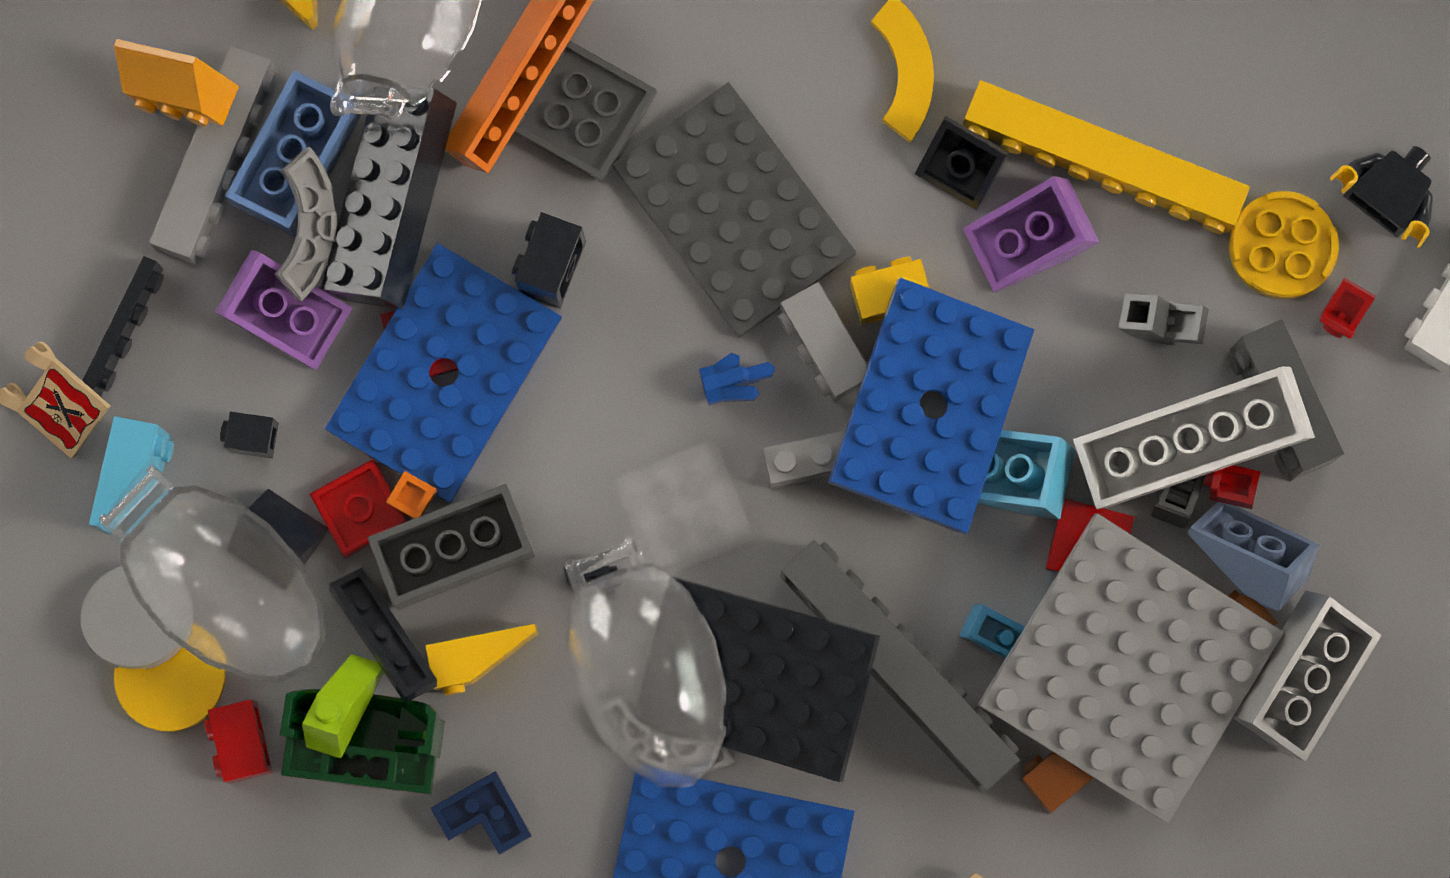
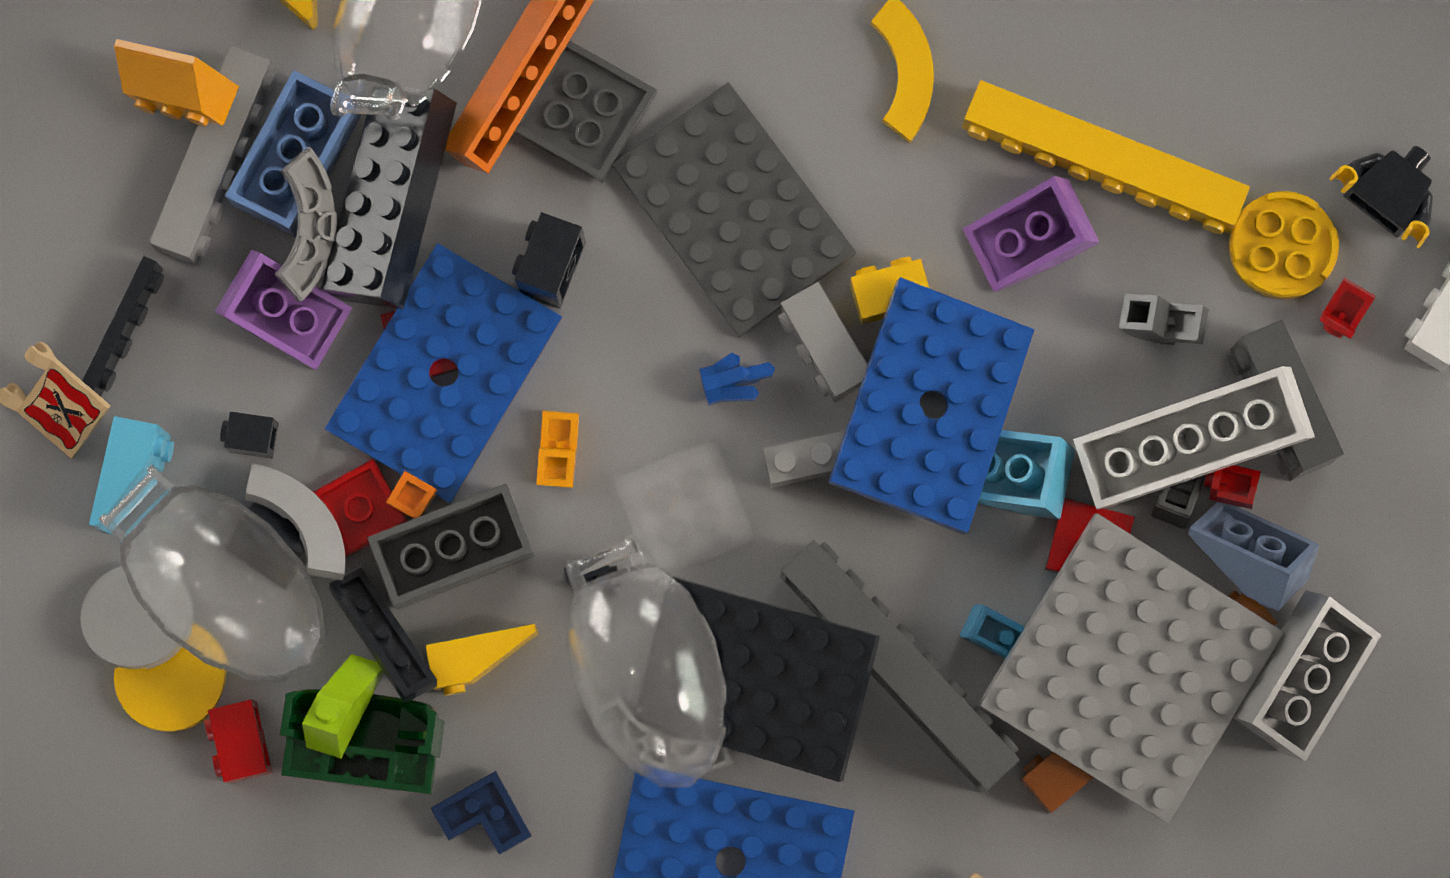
(307, 512): none -> light grey tile
(558, 448): none -> light orange slope
(961, 163): black slope -> none

